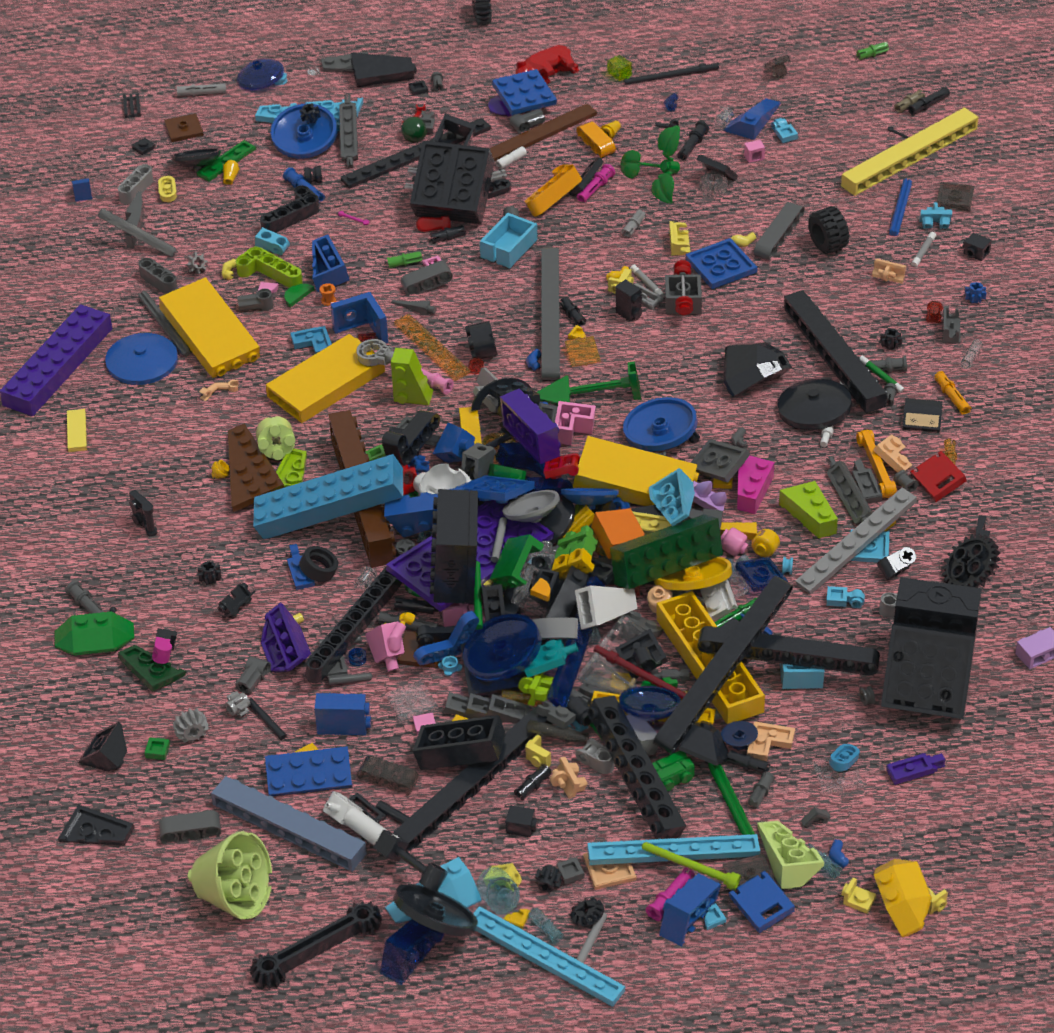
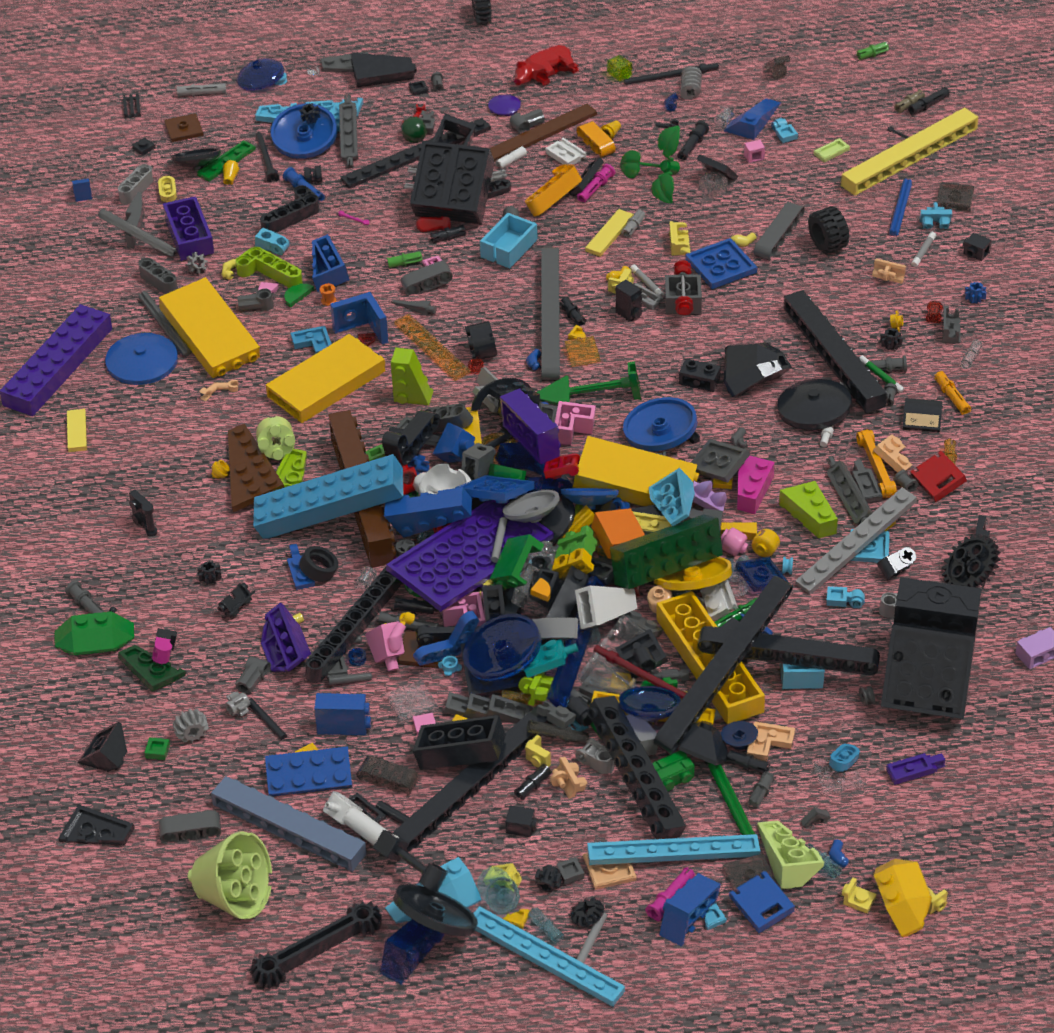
(188, 227): none -> dark purple brick
(271, 174): none -> black piece
(382, 356): light grey pin -> none
(435, 380): bright pink pin -> none
(454, 546): black piece -> none
(455, 414): none -> dark grey beam
(478, 596): green bar -> none
(524, 92): blue plate -> none
(565, 152): none -> white plate
(608, 233): none -> light yellow tile
(690, 83): none -> light grey piece
(699, 375): none -> black brick
(731, 880): lime piece -> none
(831, 150): none -> yellowish green tile
(896, 320): none -> yellow plate

